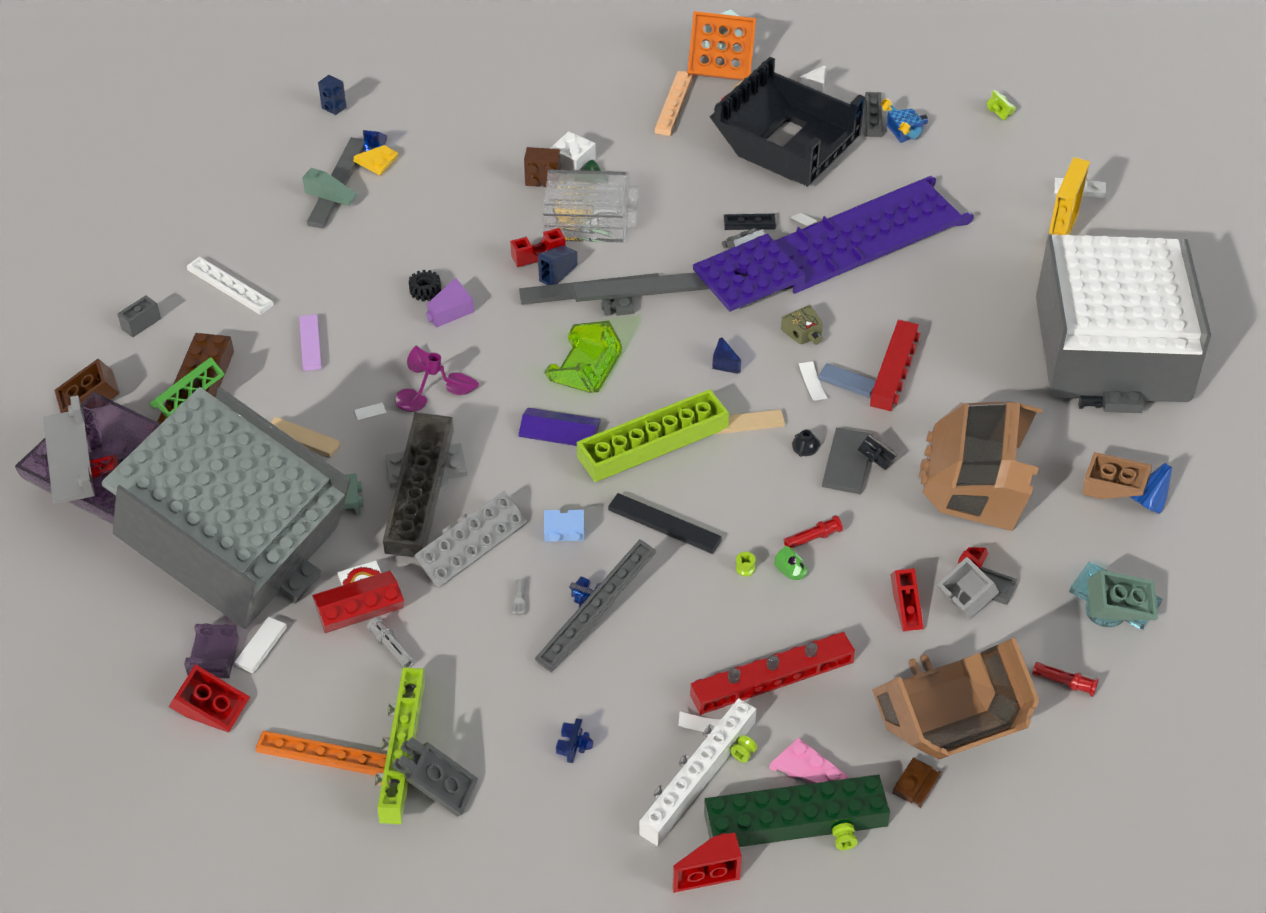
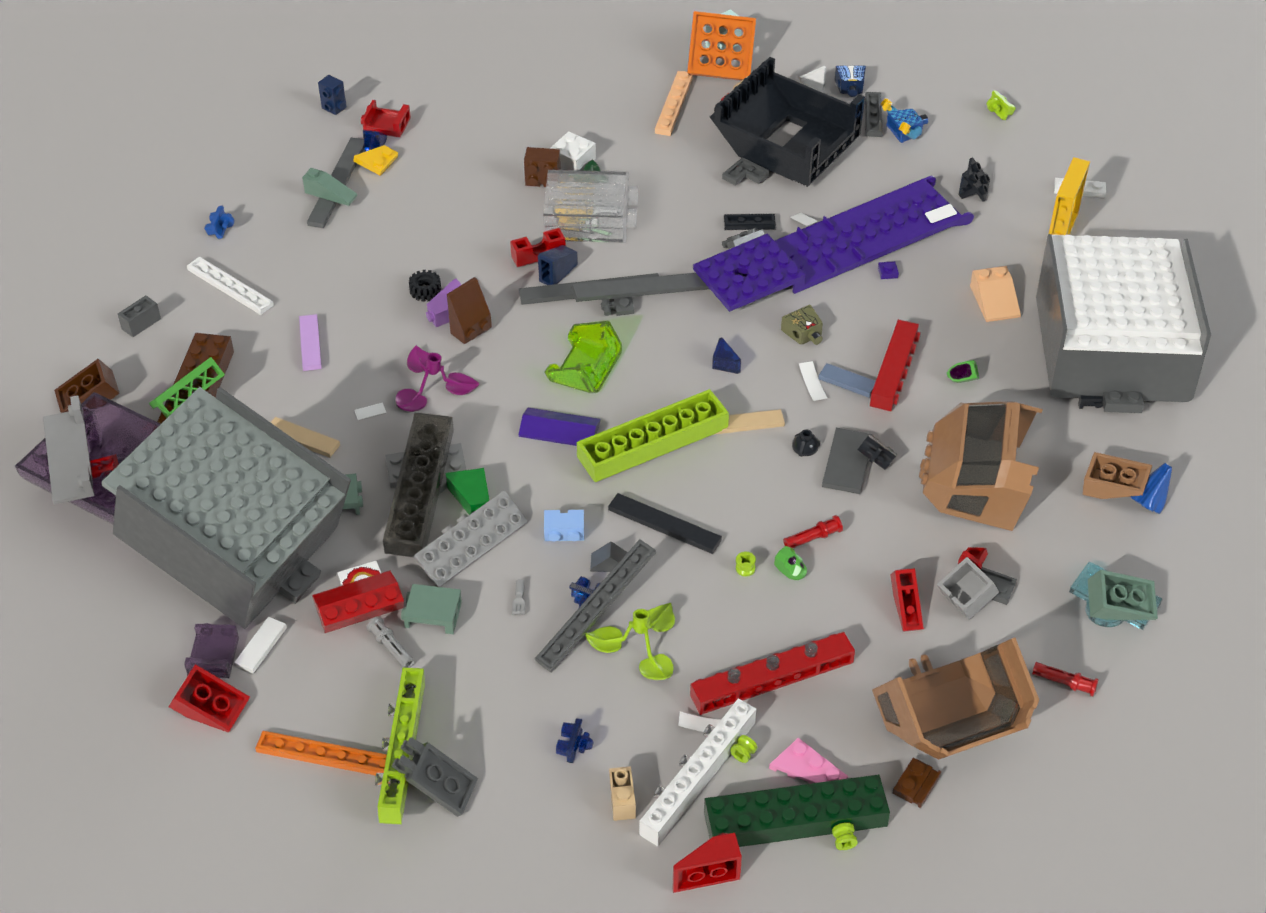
(219, 222): none -> blue hips
(386, 120): none -> red panel
(432, 606): none -> sand green panel
(468, 311): none -> reddish brown slope
(468, 488): none -> green slope
(606, 558): none -> dark grey slope
(622, 793): none -> tan slope
(659, 619): none -> lime plant
(745, 168): none -> dark grey plate
(850, 79): none -> dark blue torso
(888, 270): none -> dark purple plate
(940, 213): none -> white sticker
(963, 372): none -> rock
(974, 181): none -> black bracket
(995, 293): none -> light nougat slope

